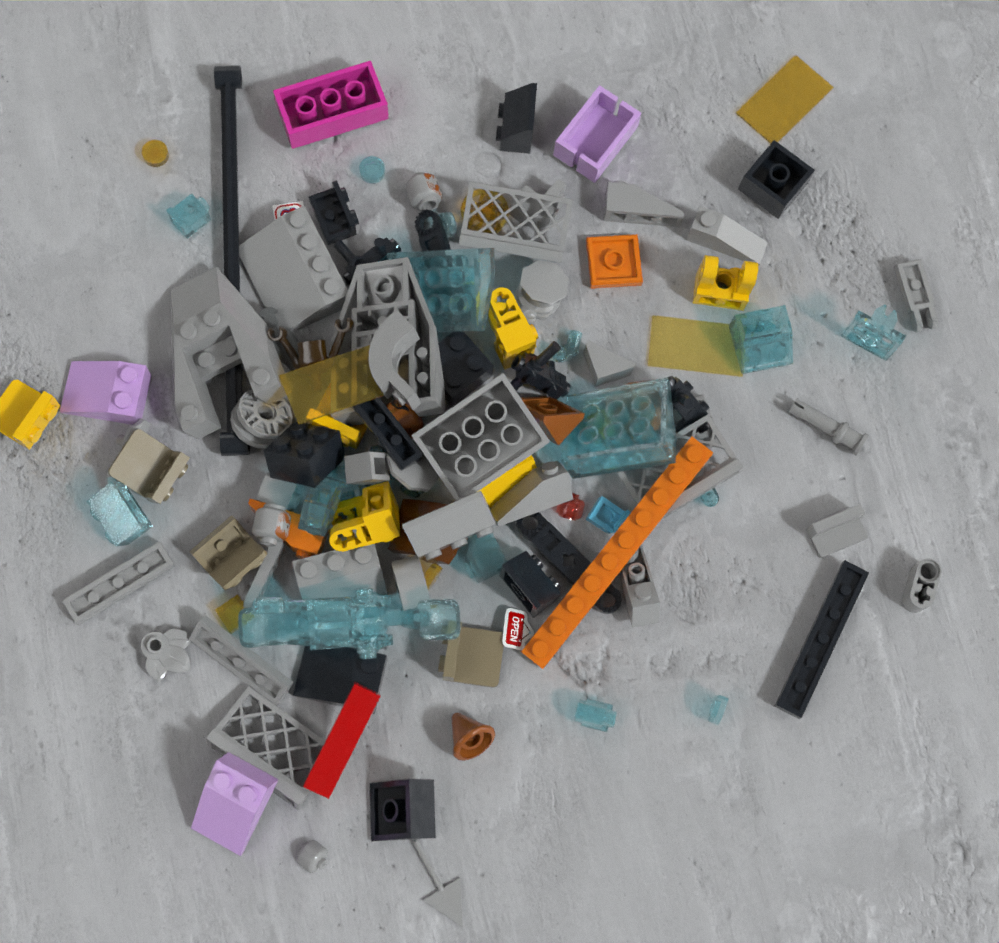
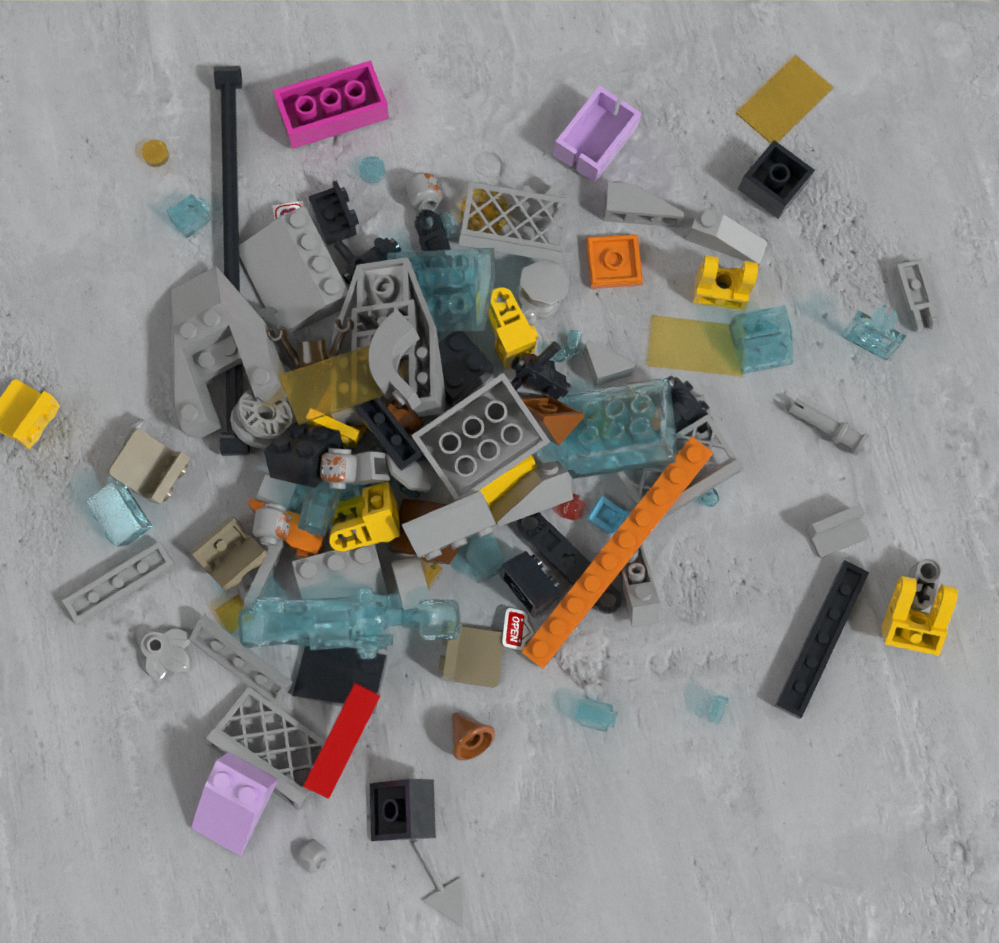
(106, 390): lavender slope -> none
(338, 468): none -> light grey head
(518, 119): black slope -> none
(915, 628): none -> yellow brick

